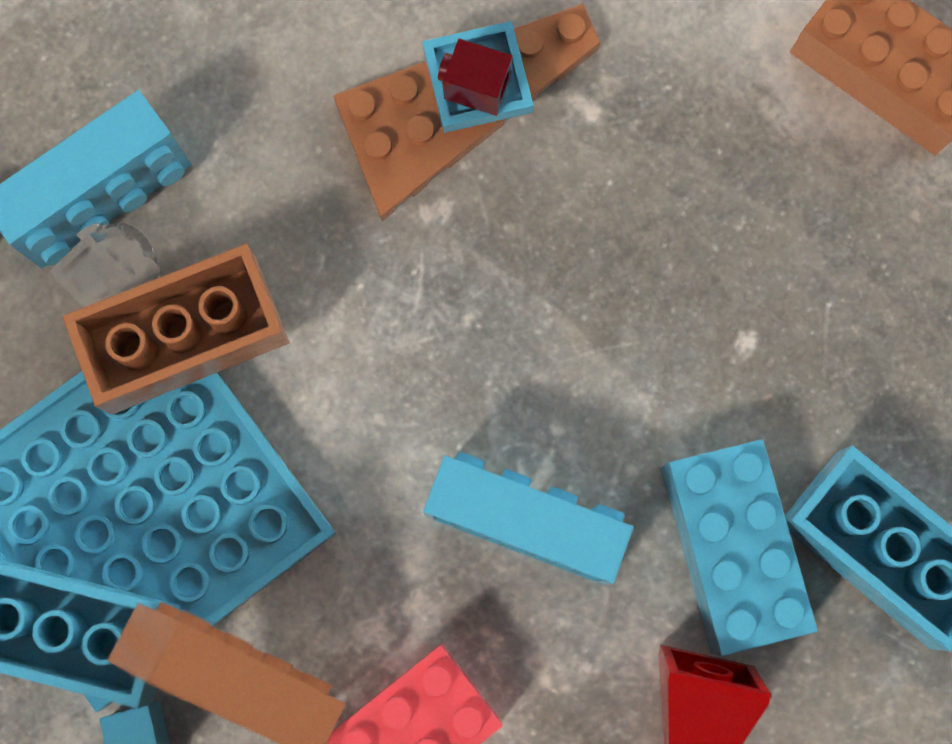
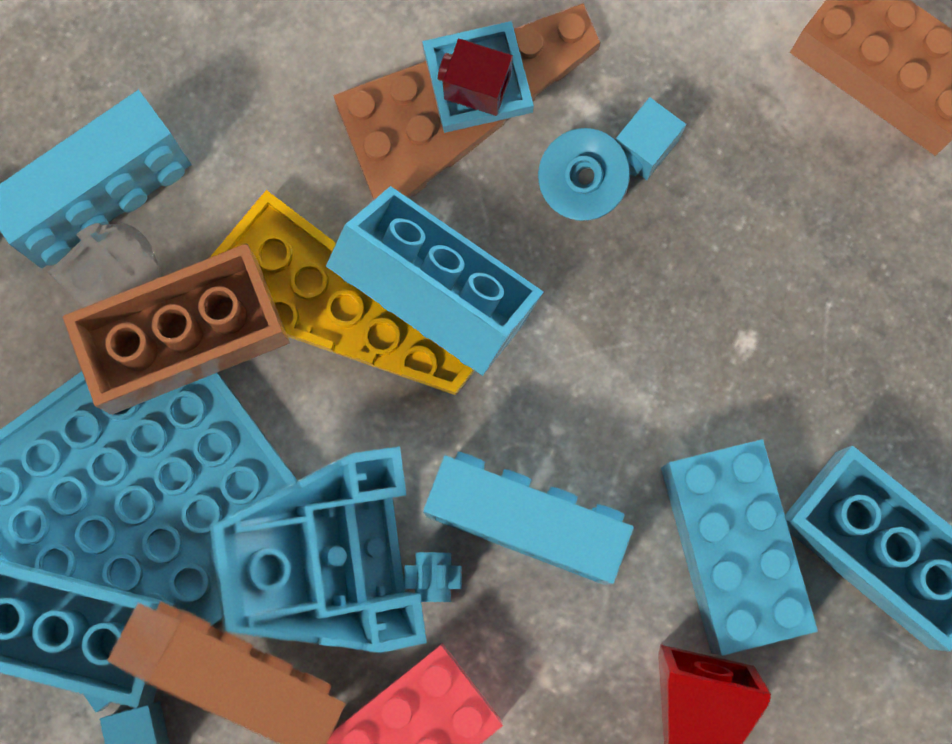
(322, 560): none -> medium azure wedge
(327, 310): none -> yellow wing
(433, 279): none -> medium azure brick
(433, 576): none -> medium azure gear
(567, 158): none -> medium azure dish
(649, 138): none -> medium azure brick

